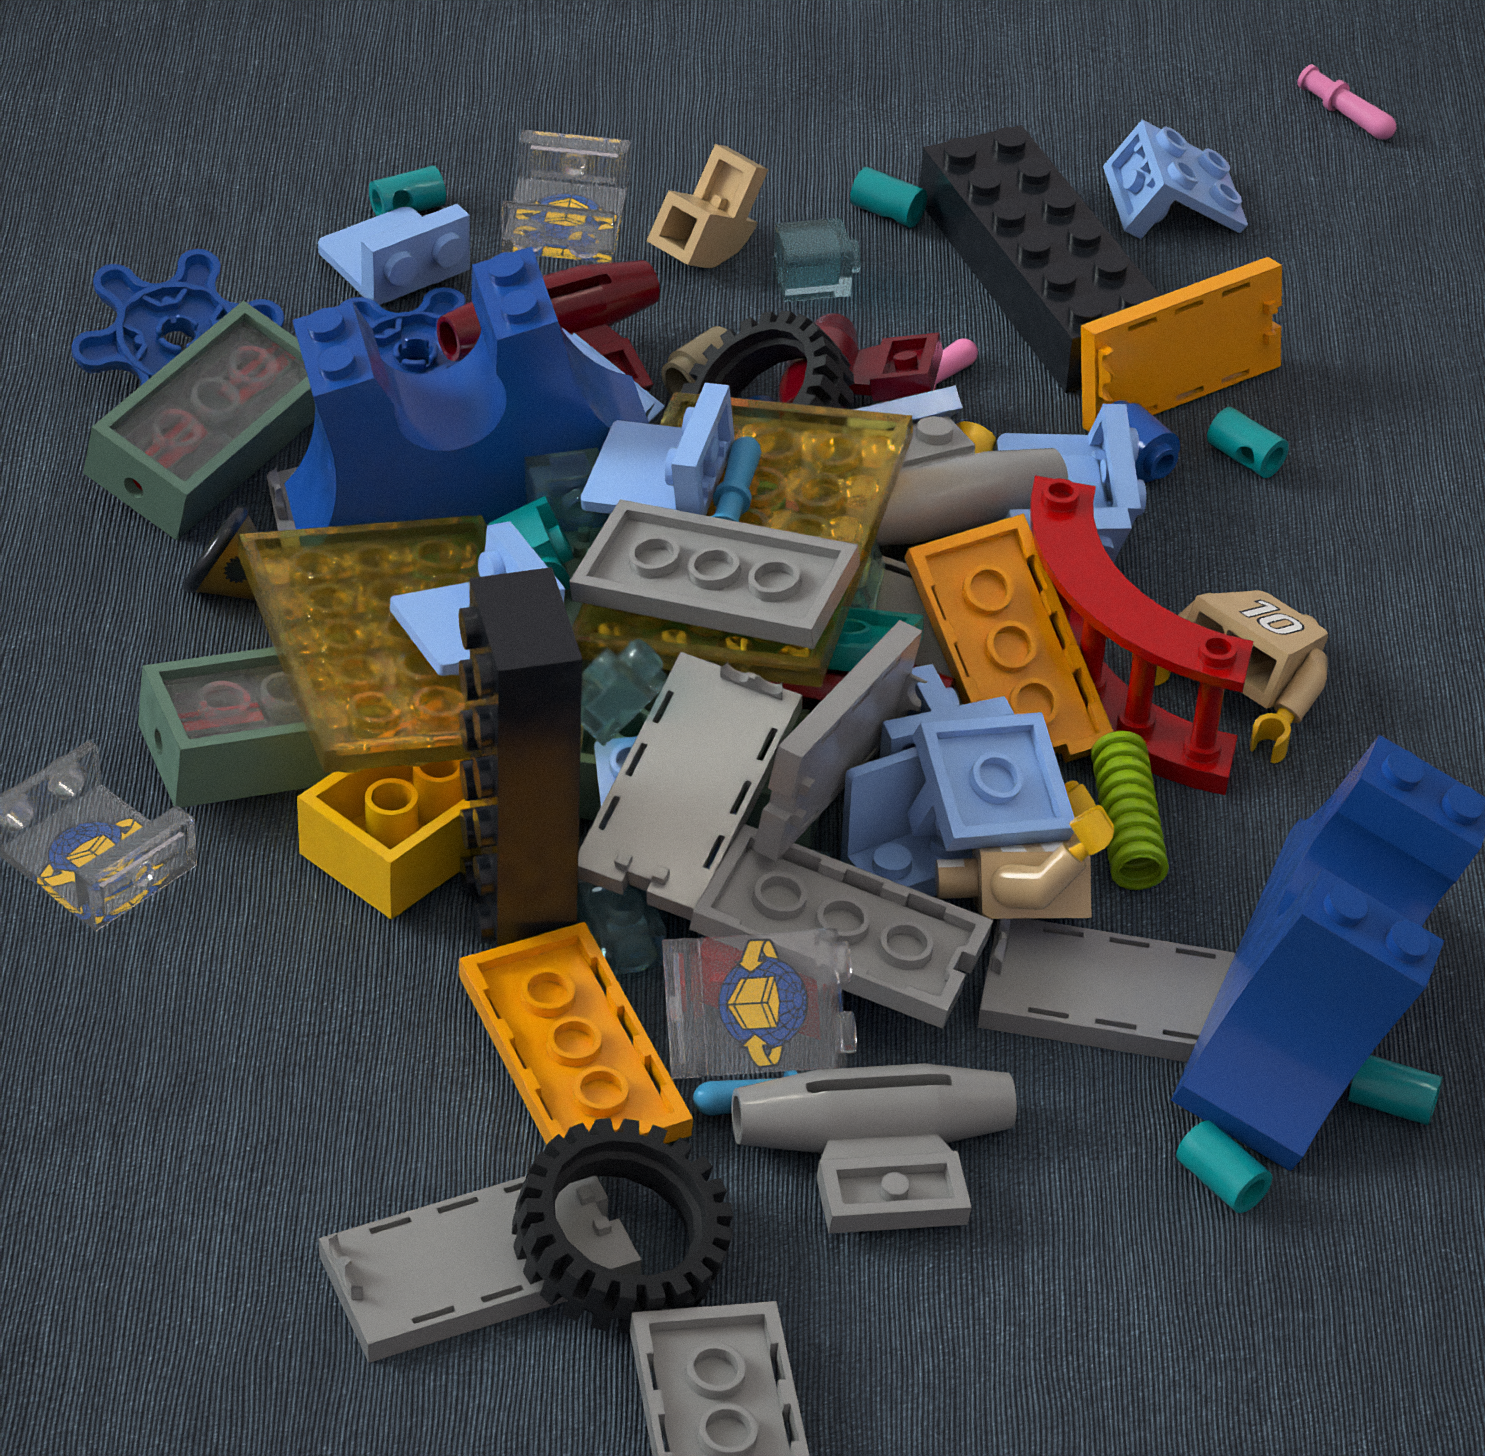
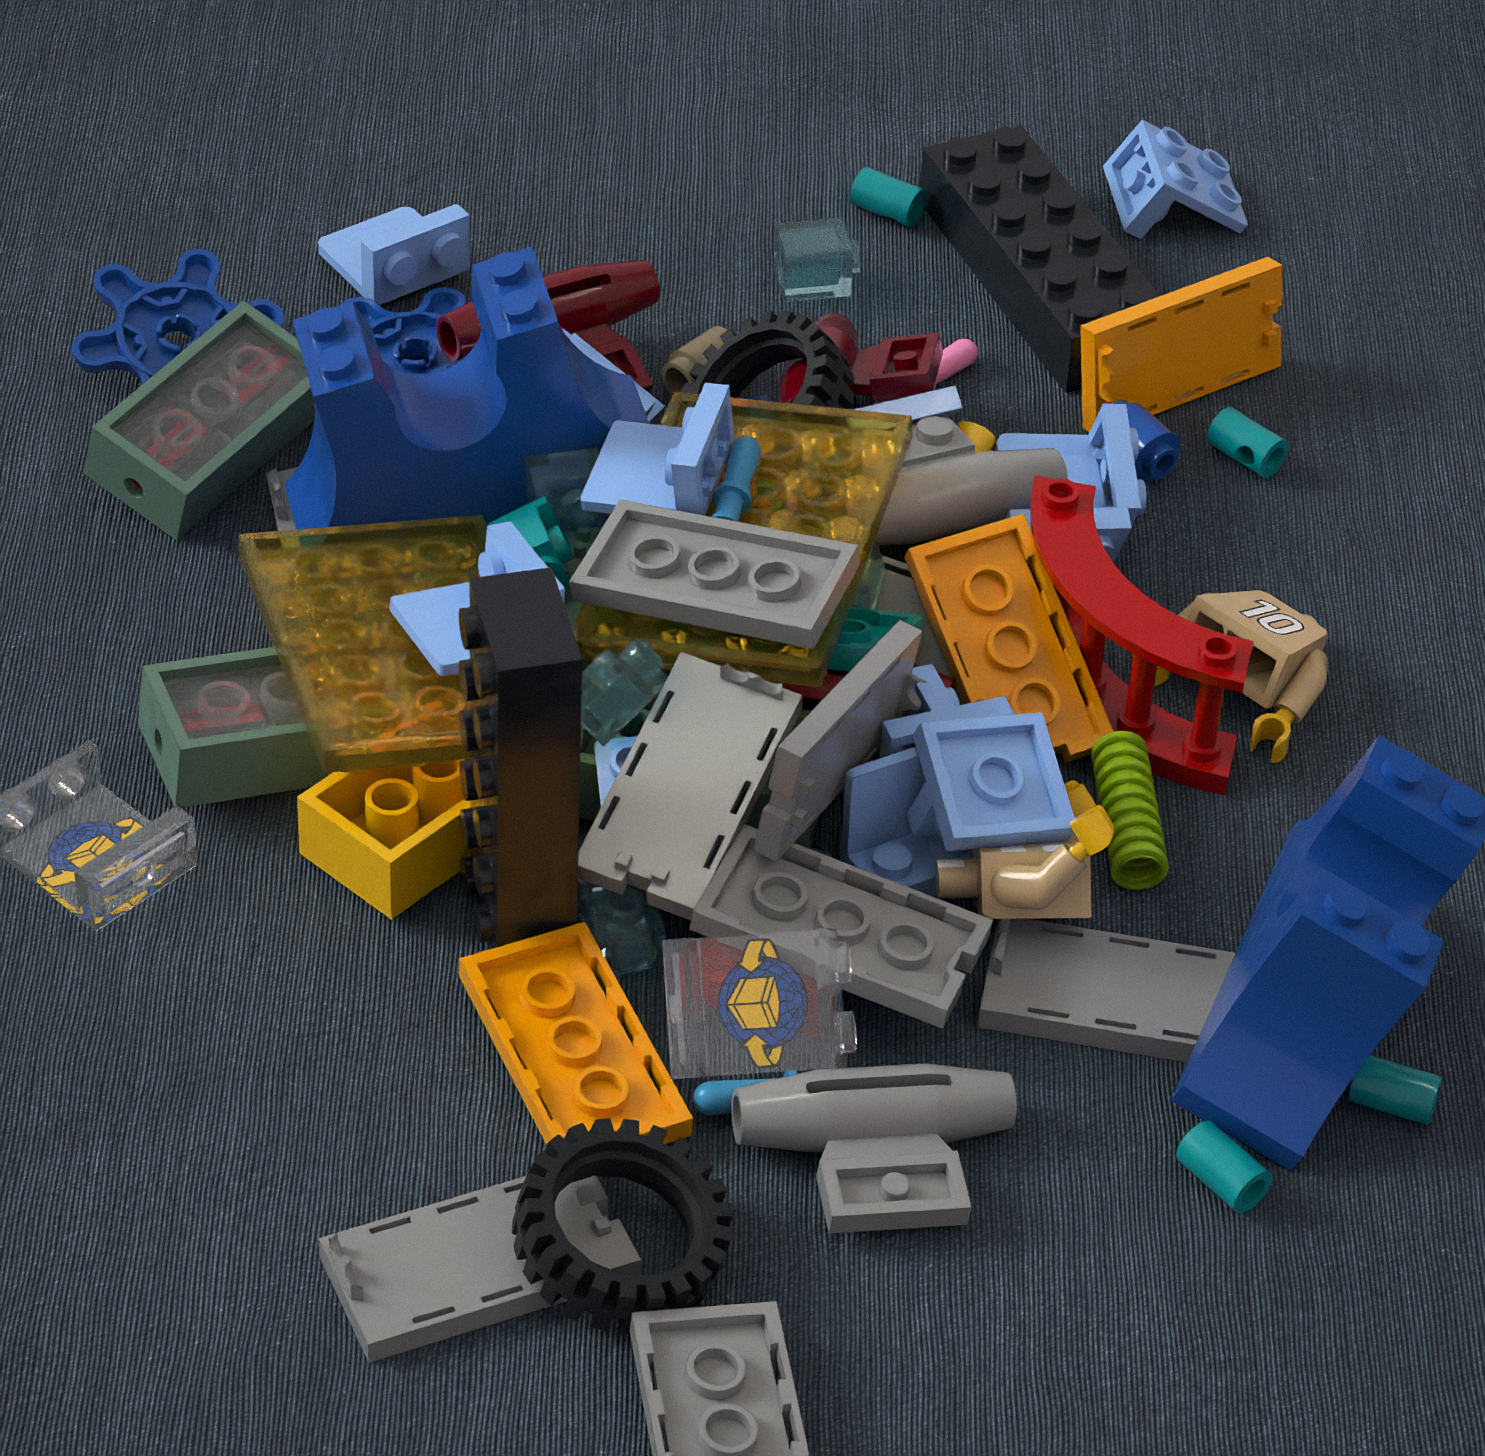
(219, 567): hat -> none
(416, 189): teal piece -> none
(568, 196): clear panel -> none
(715, 219): tan brick -> none
(1338, 97): bright pink piece -> none

